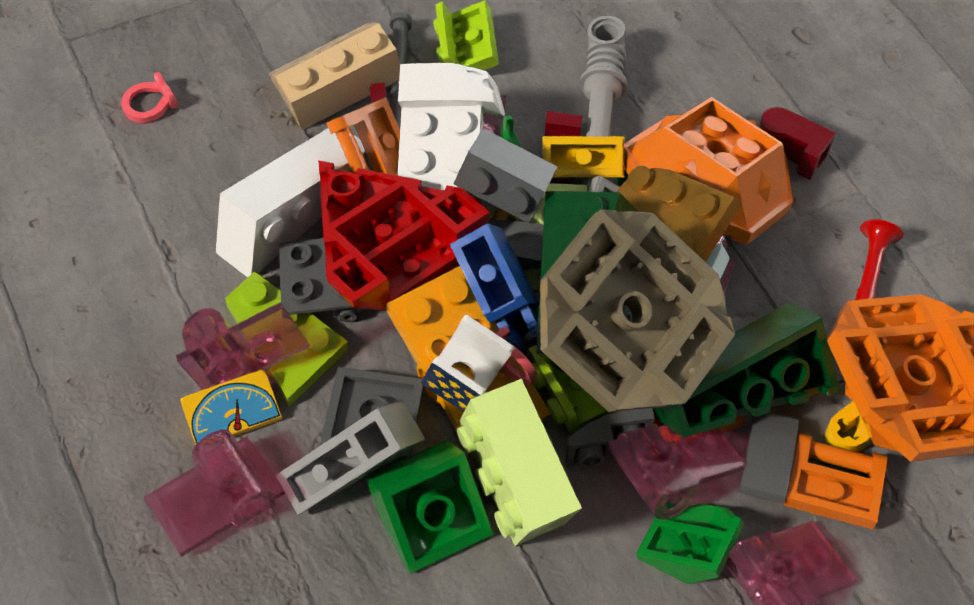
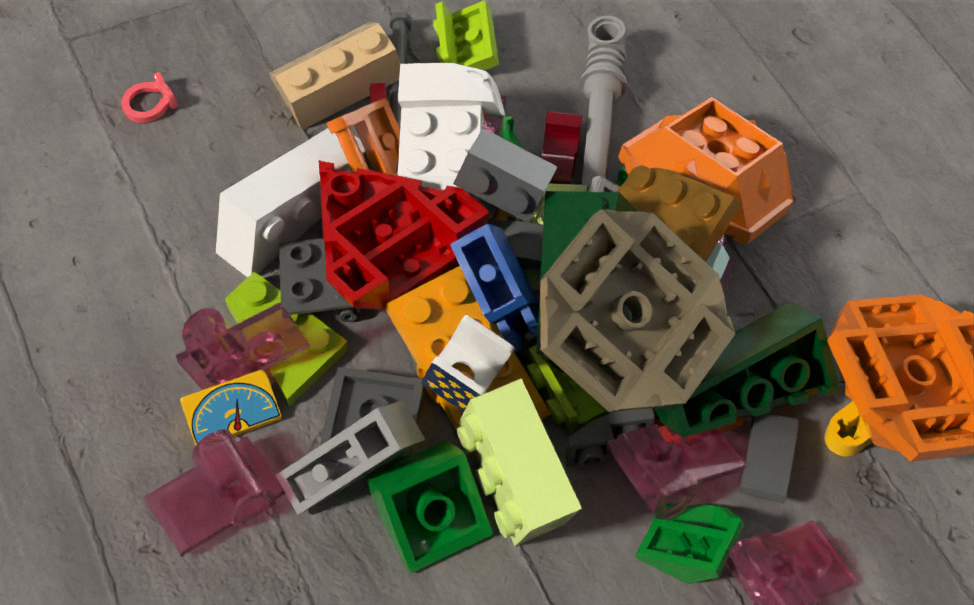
(511, 371): coral piece -> none
(585, 156): yellow slope -> none
(802, 139): dark red leg -> none
(832, 491): orange plate -> none
(880, 236): red piece -> none

